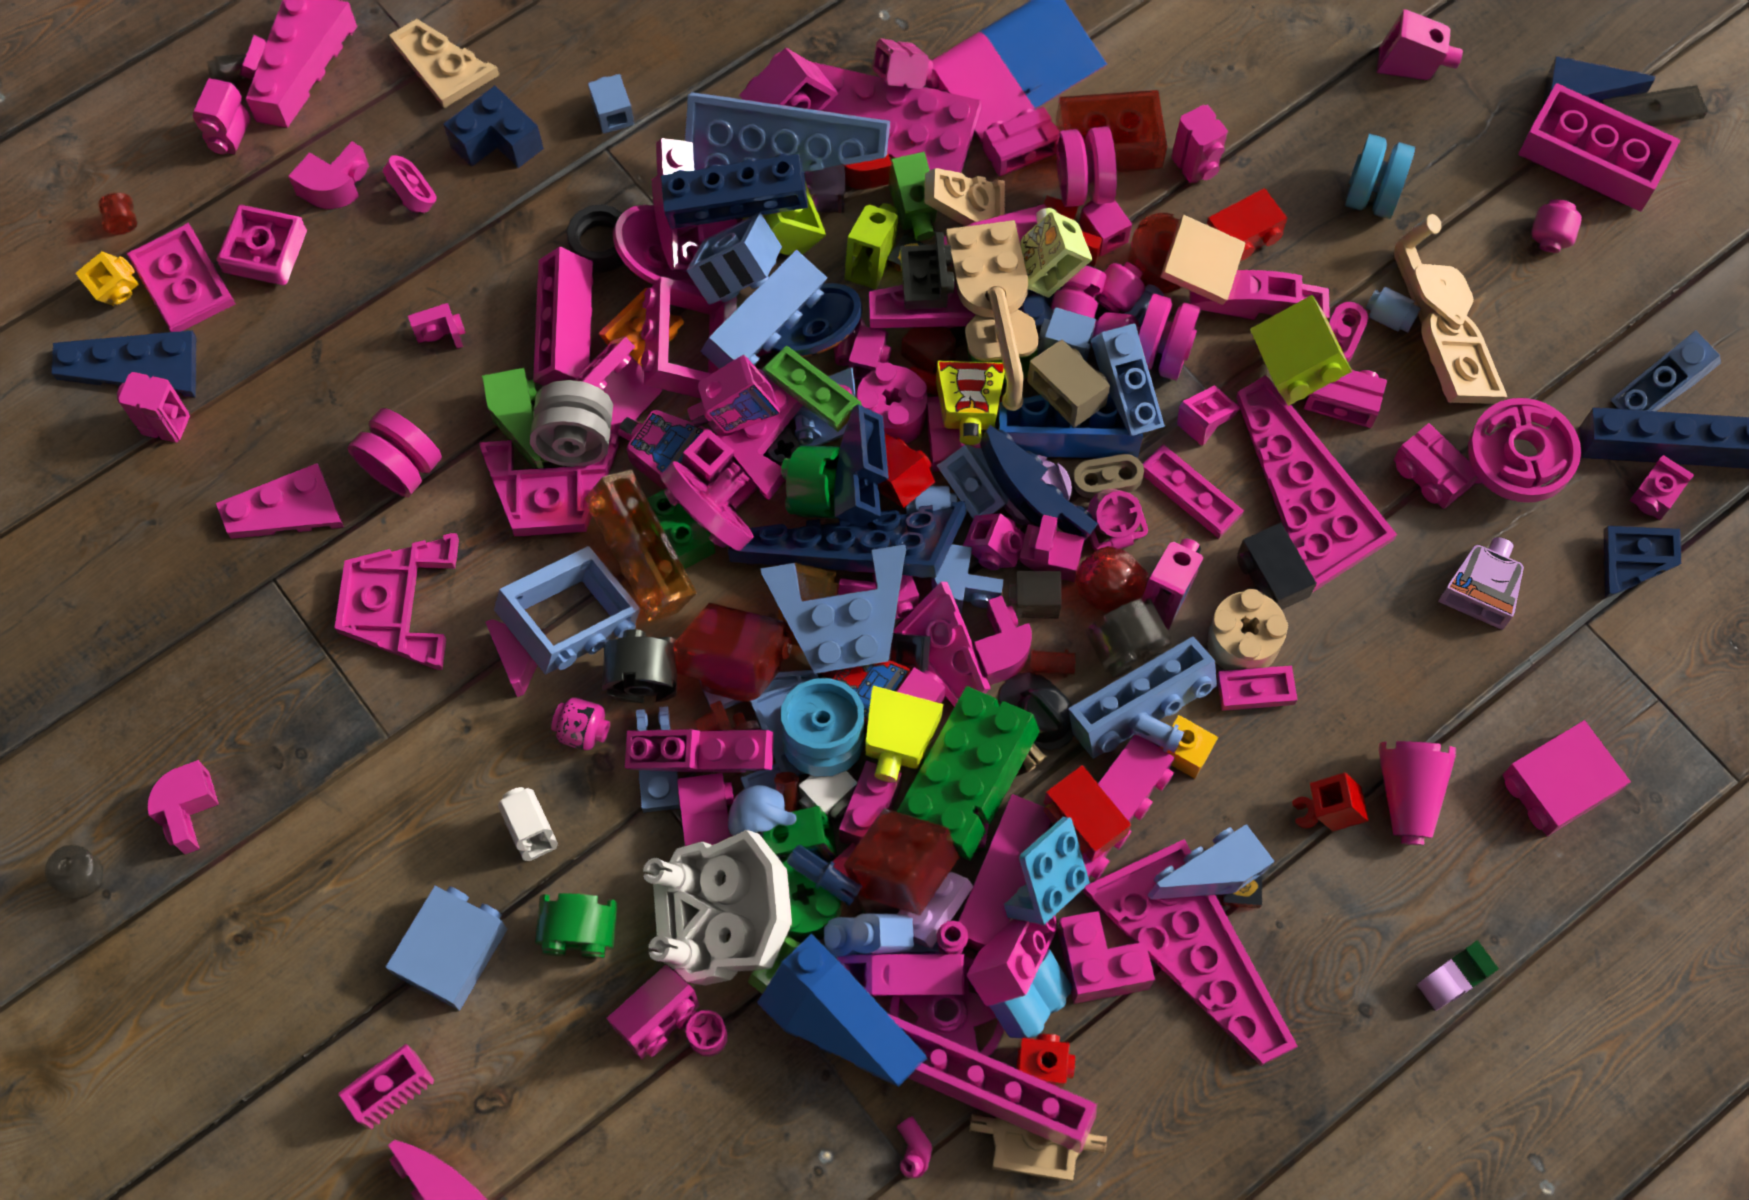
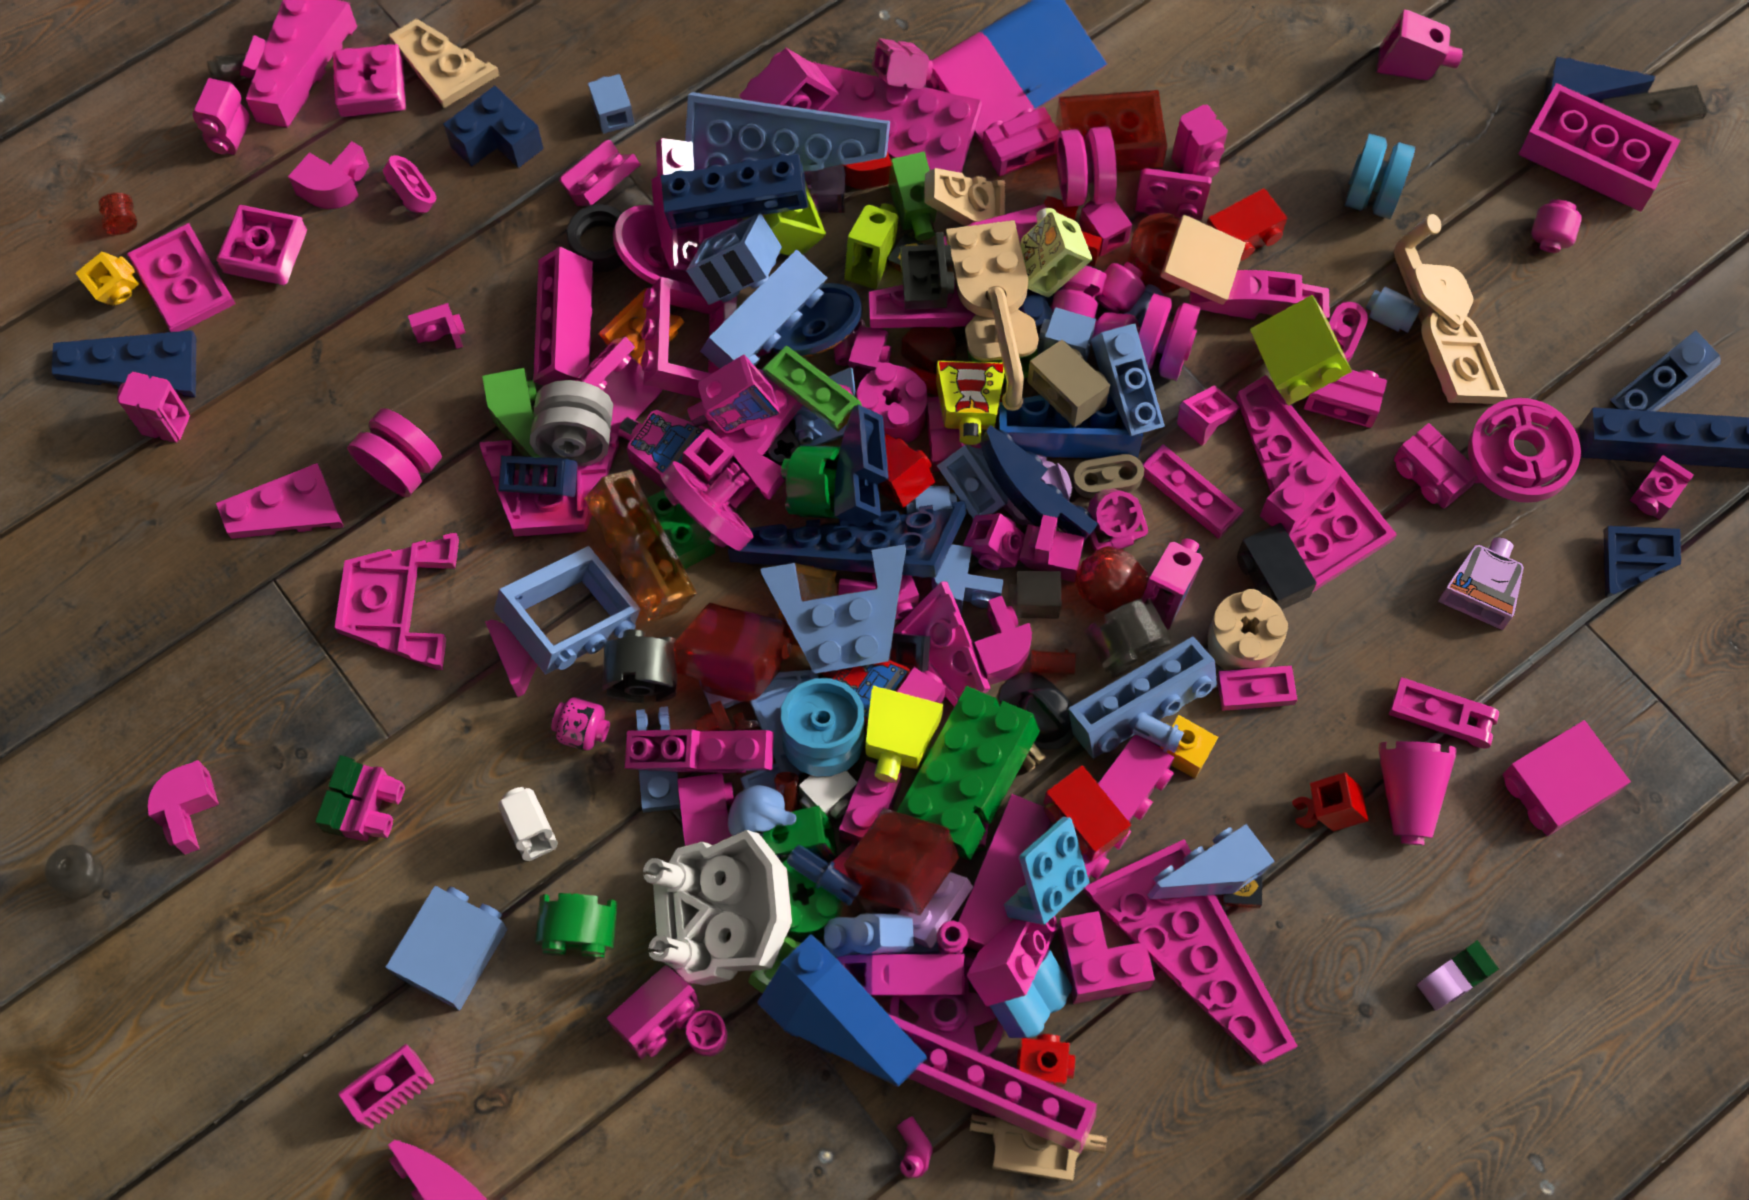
(355, 801): none -> dark pink hips
(369, 80): none -> dark pink brick
(560, 475): none -> dark blue slope
(597, 173): none -> dark pink bracket
(1172, 193): none -> dark pink bracket
(1300, 493): none -> dark pink brick
(1444, 712): none -> dark pink plate

